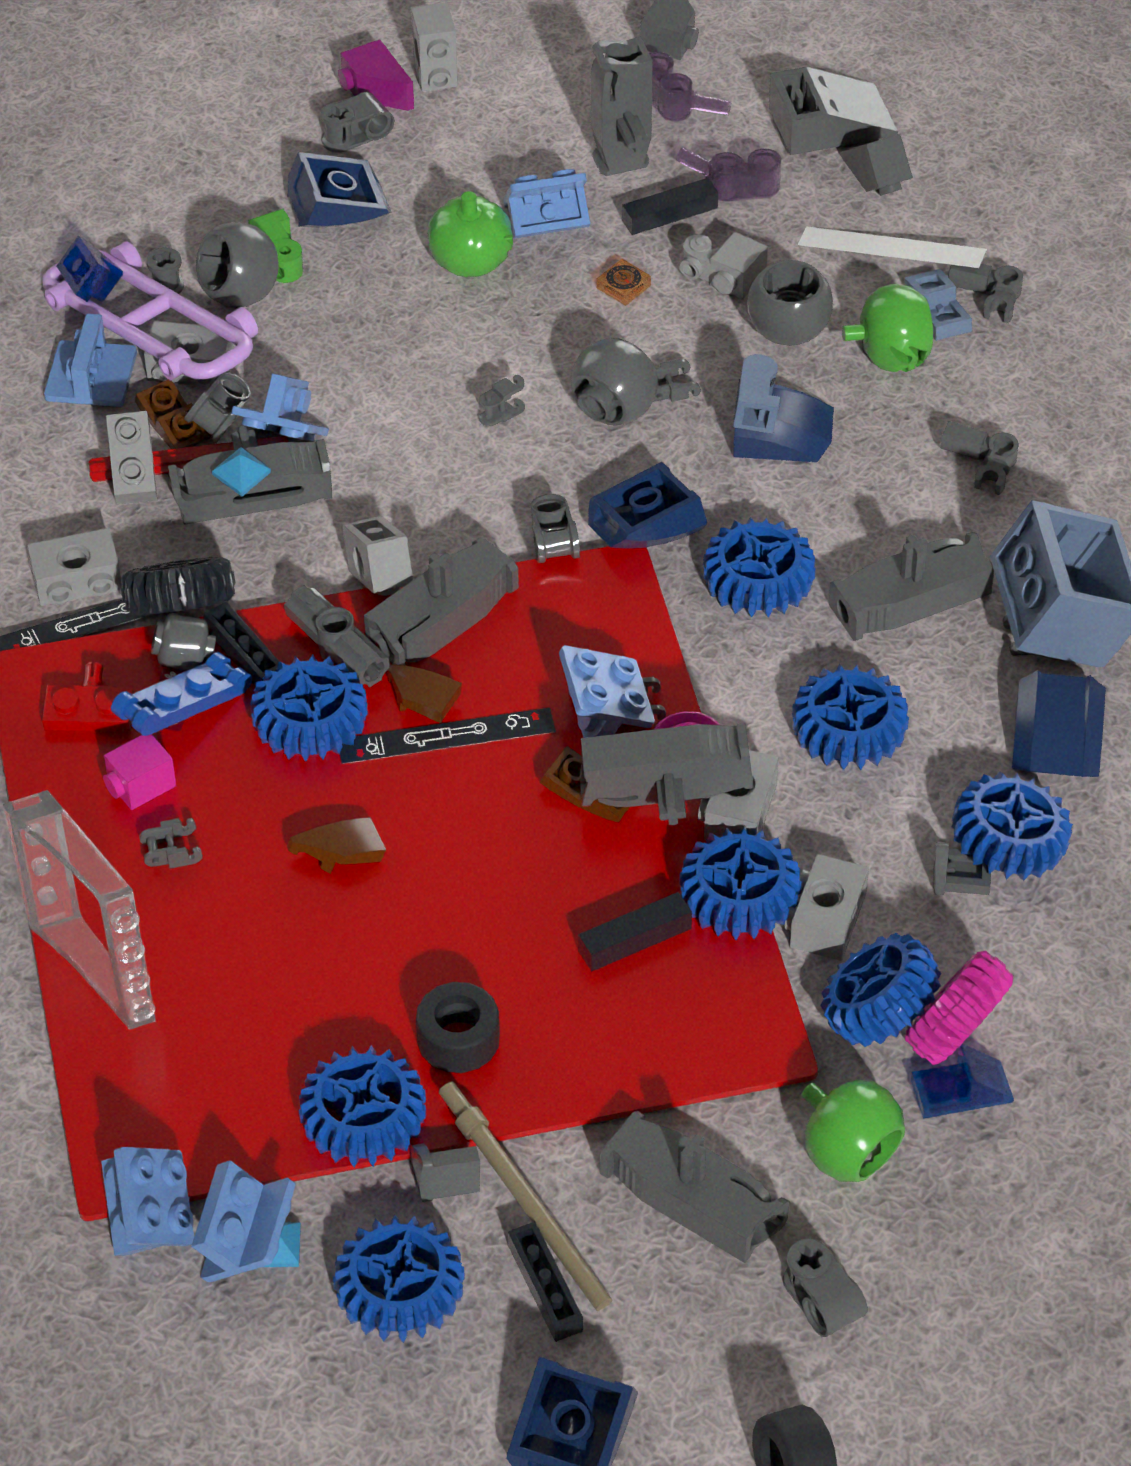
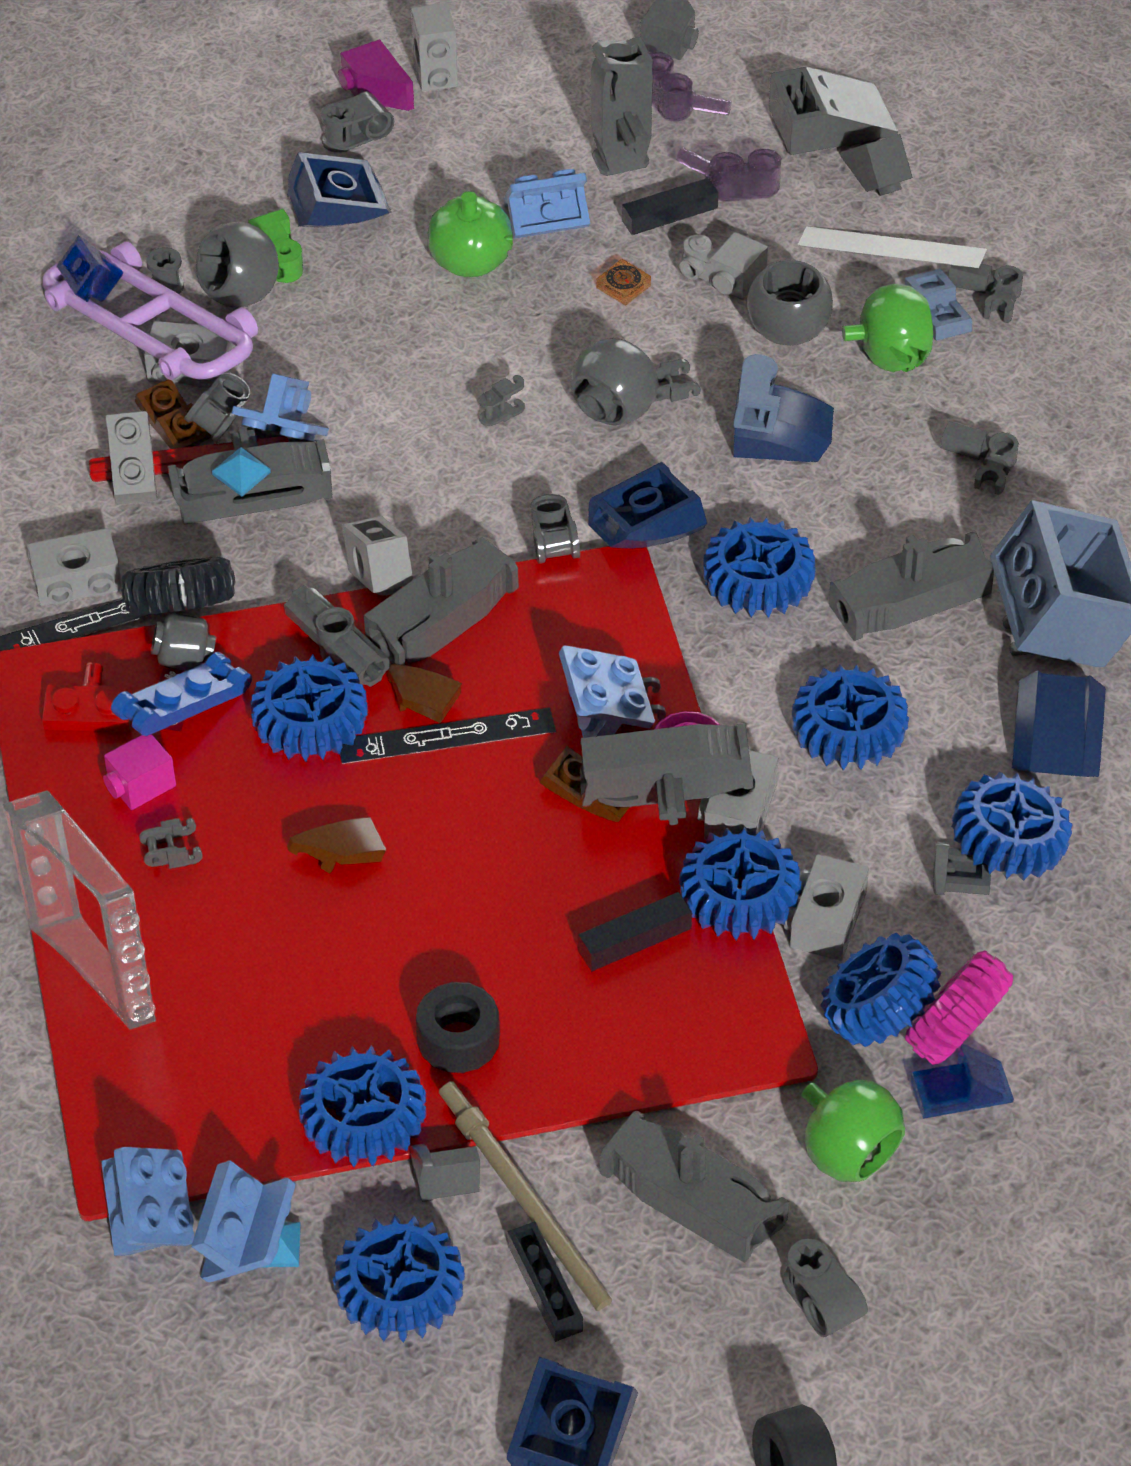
(90, 368): medium blue bracket -> none
(240, 642): black piece -> none

